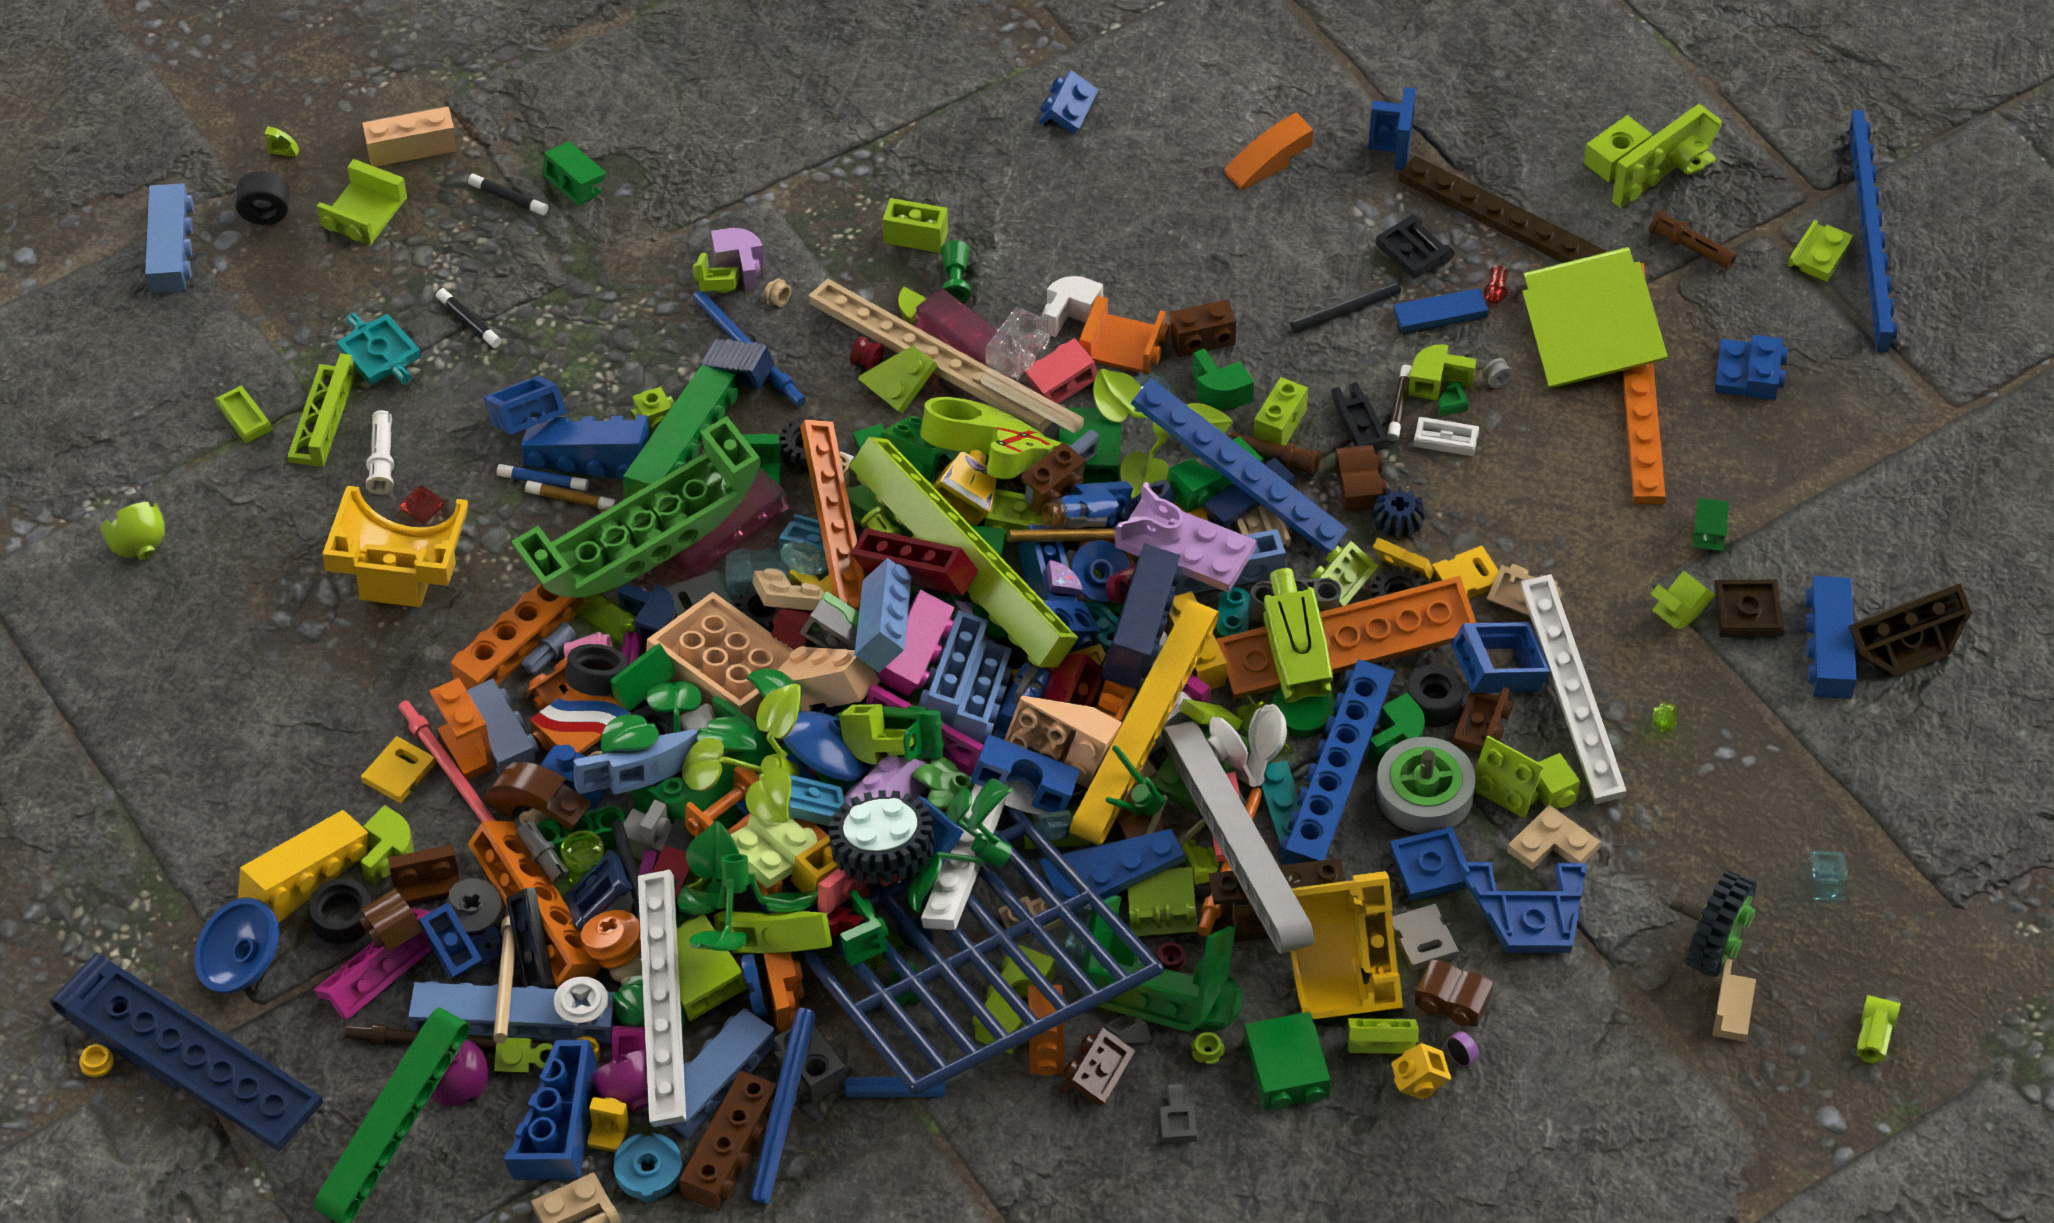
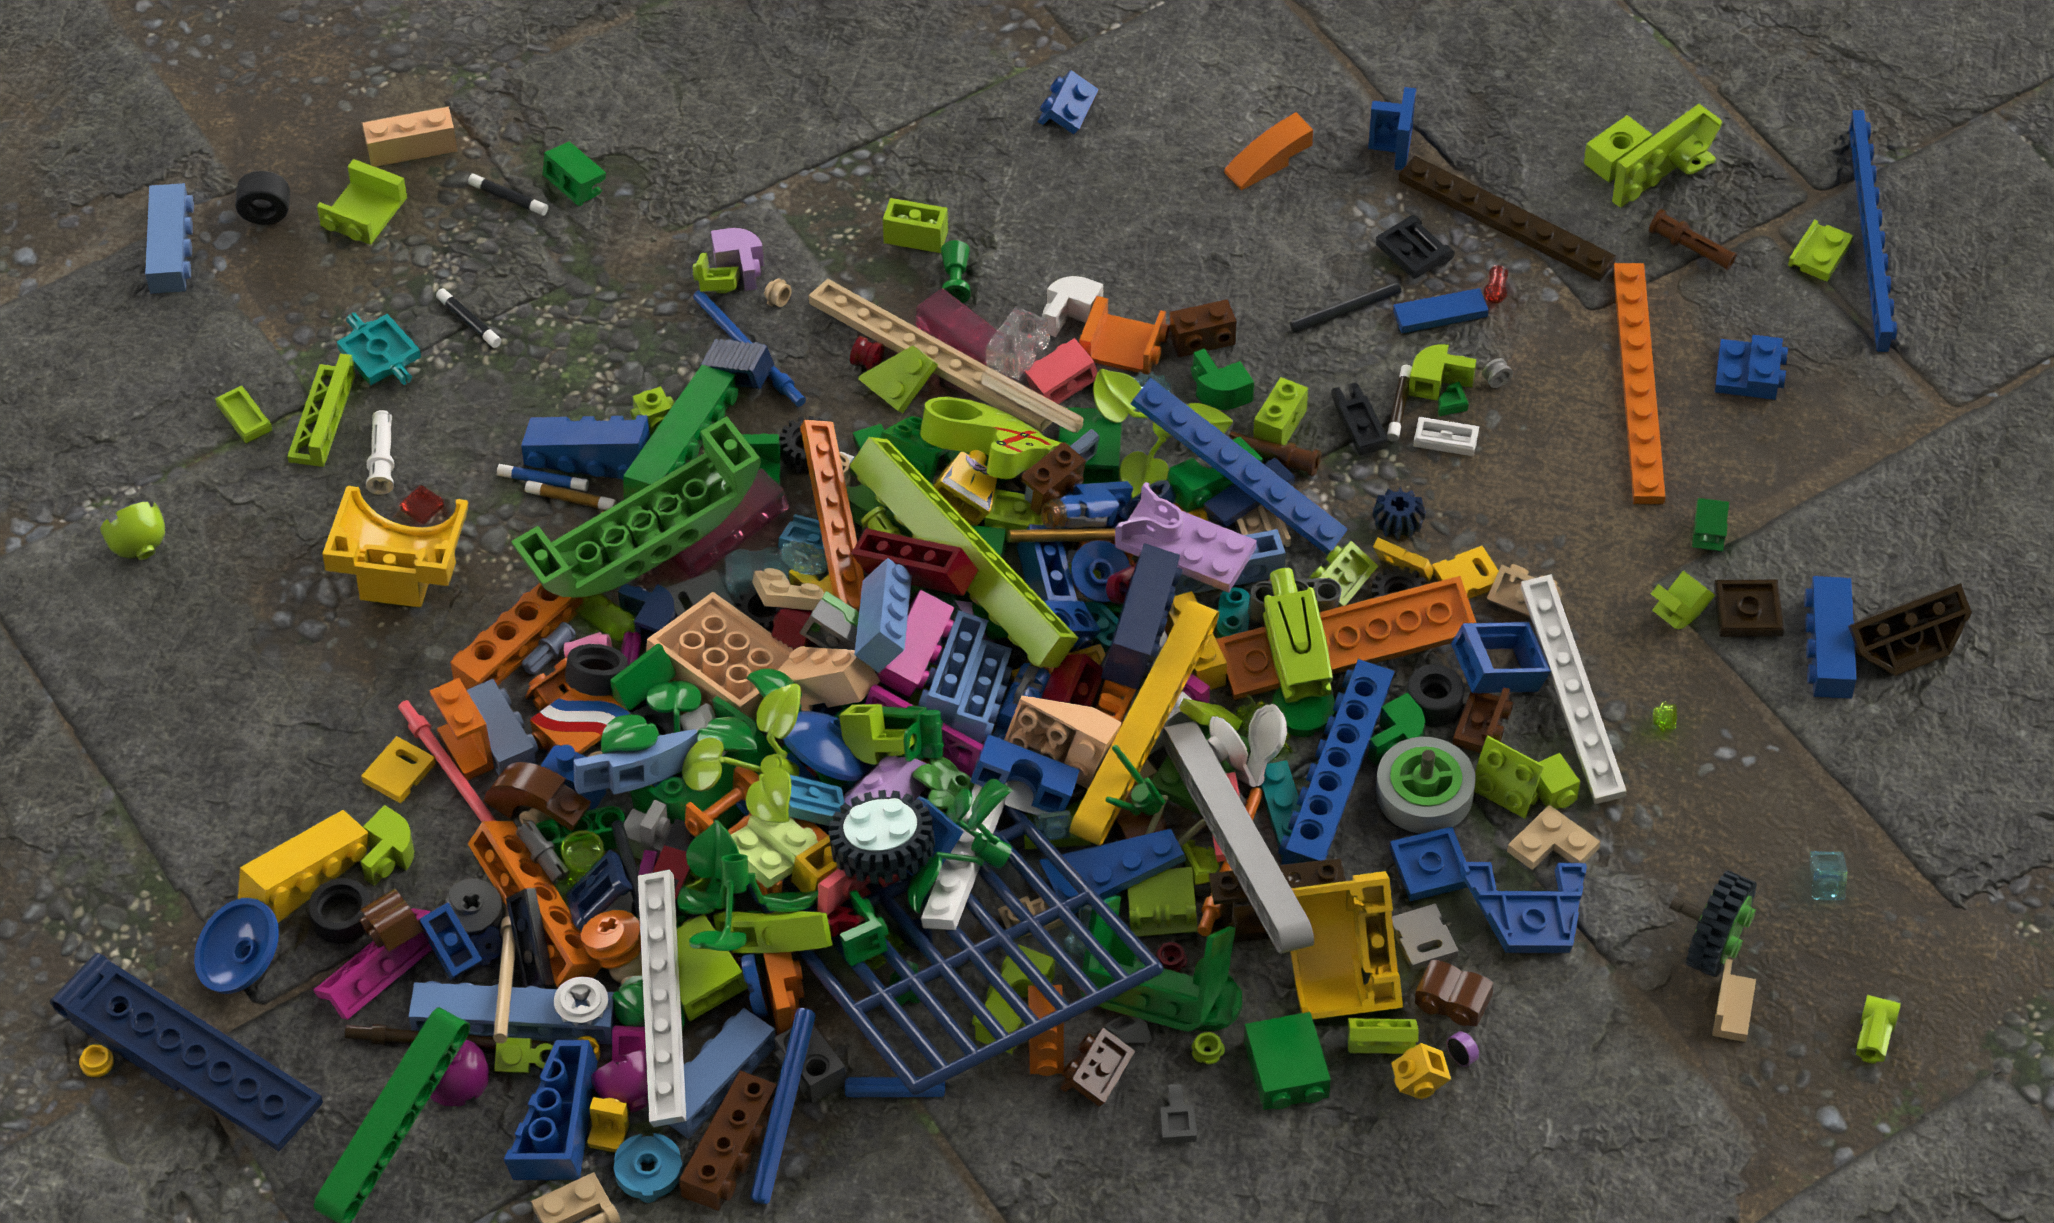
(280, 143): lime tile -> none
(424, 873): reddish brown bracket -> none
(512, 406): blue window -> none
(908, 301): lime tile -> none
(1062, 579): medium lavender tile -> none
(1359, 476): reddish brown brick -> none
(1592, 317): lime piece -> none

